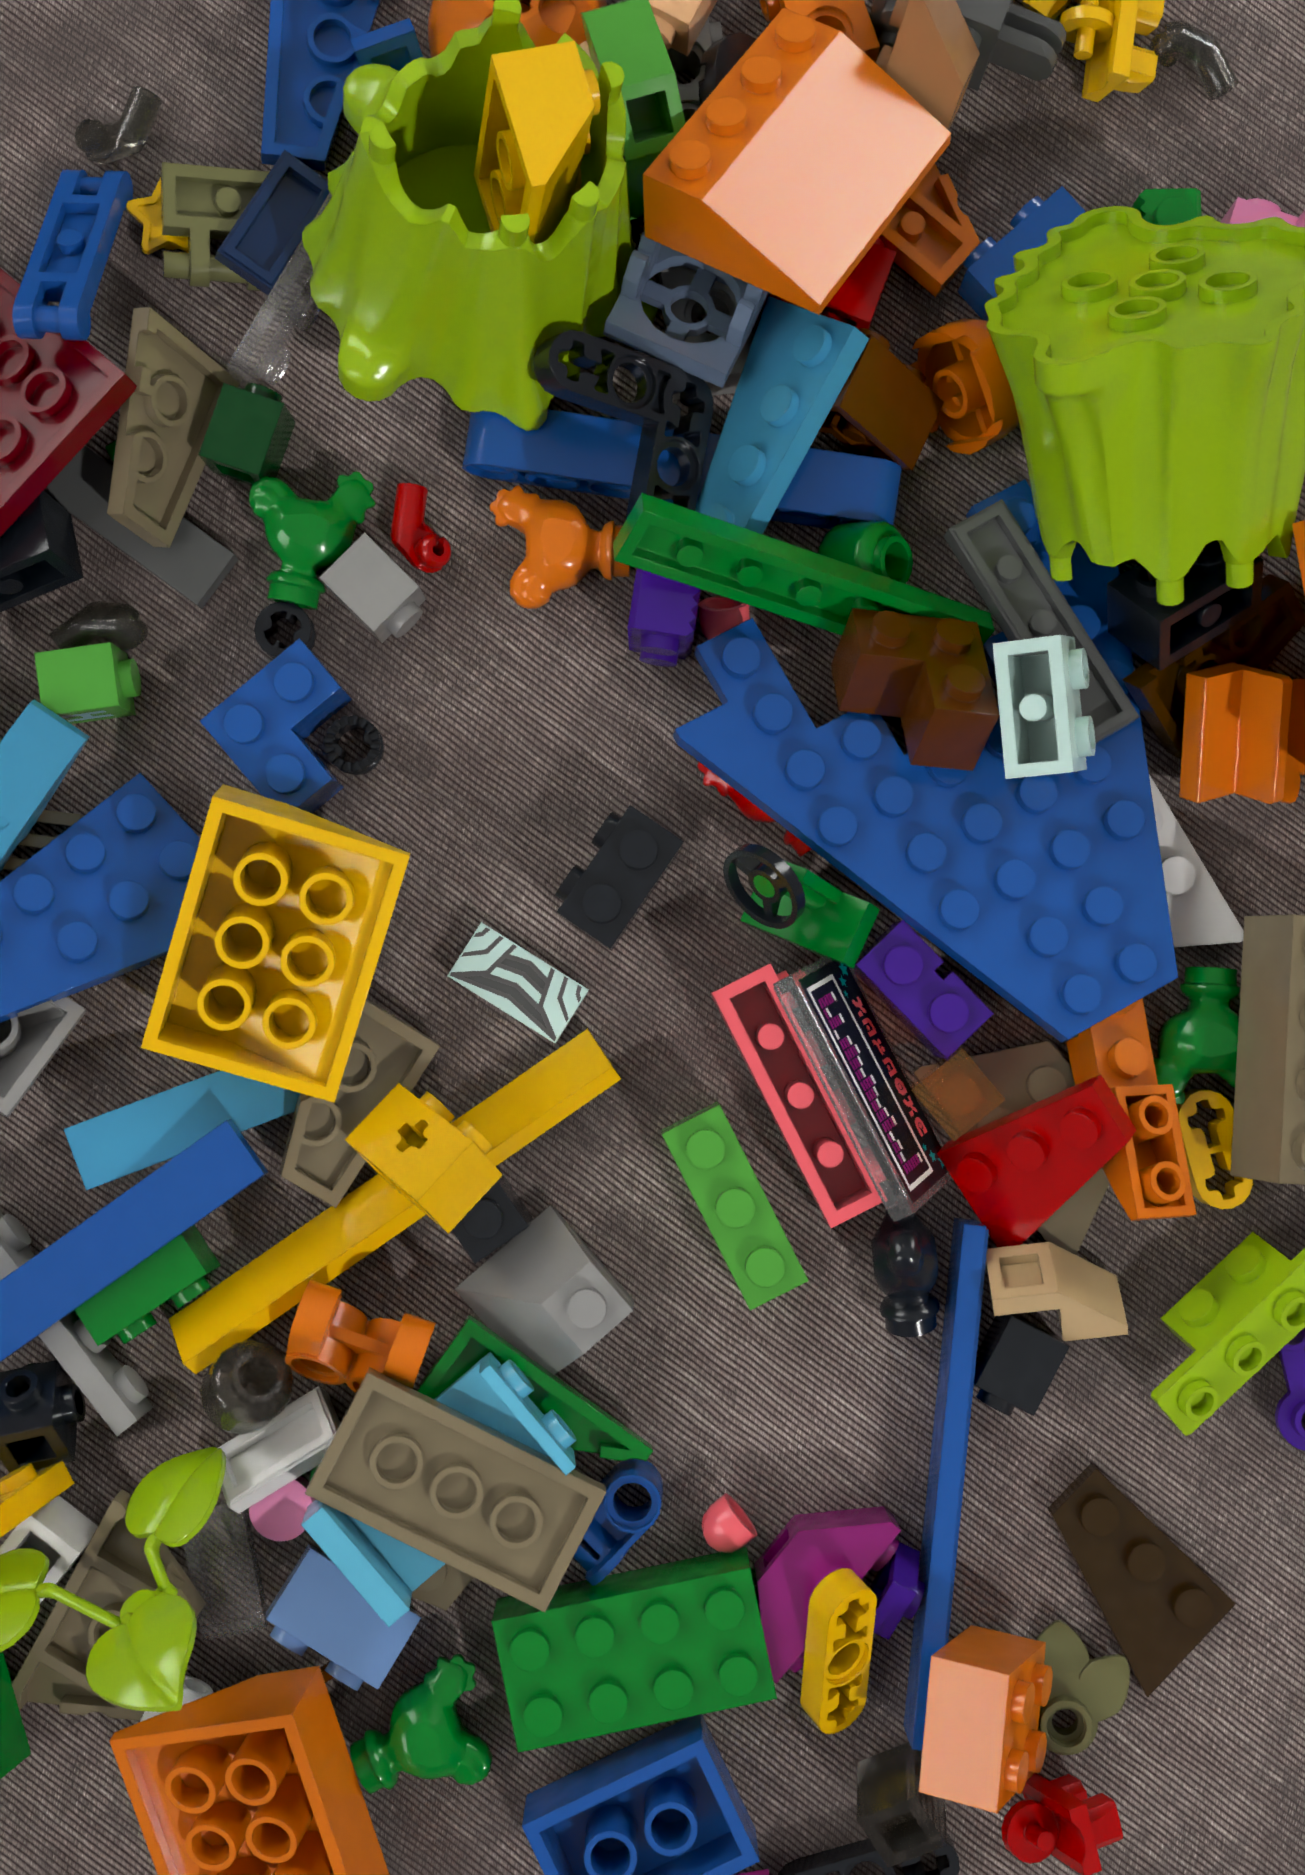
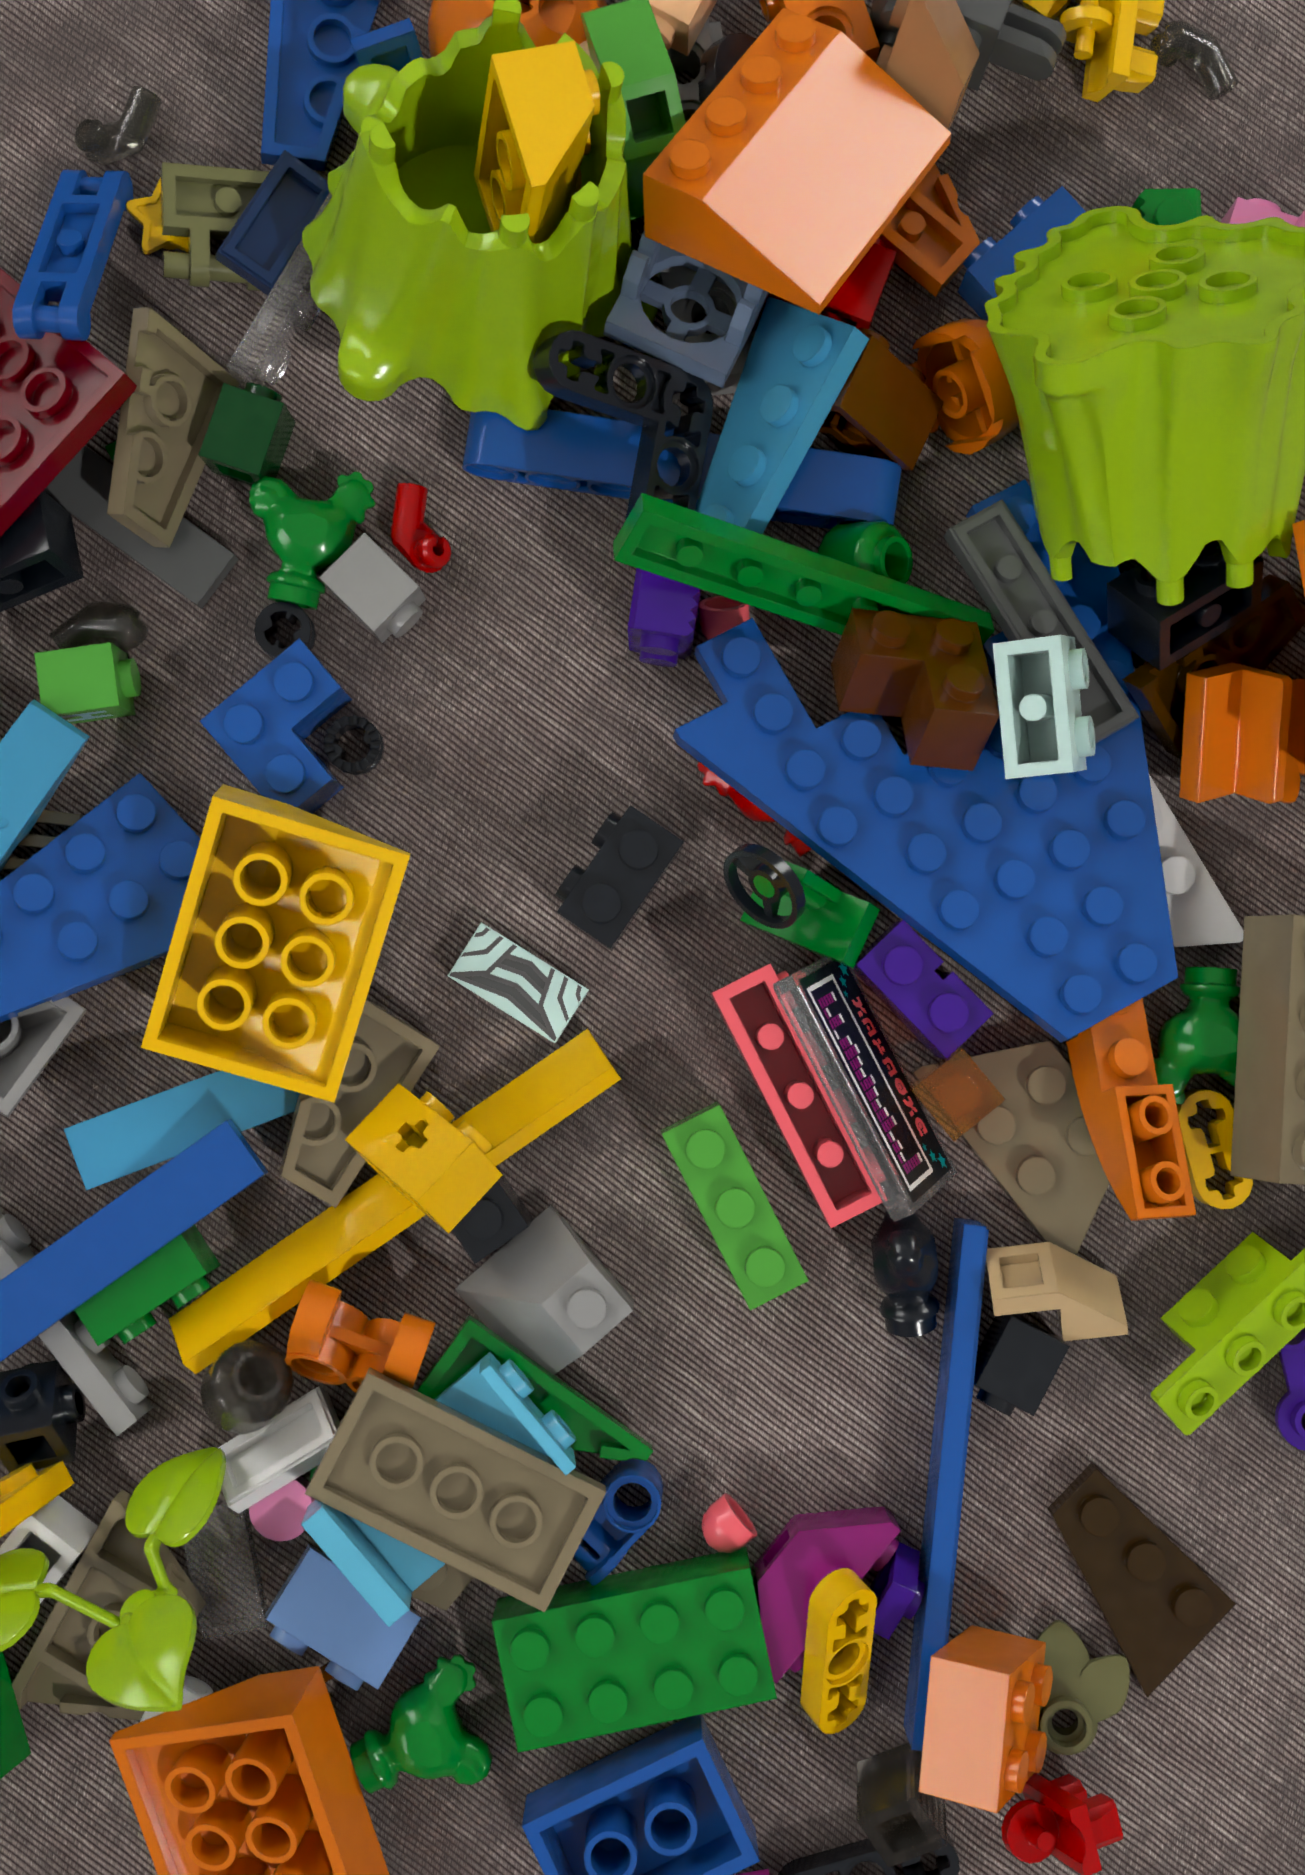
(558, 546): orange animal -> none
(1037, 1158): red wing -> none

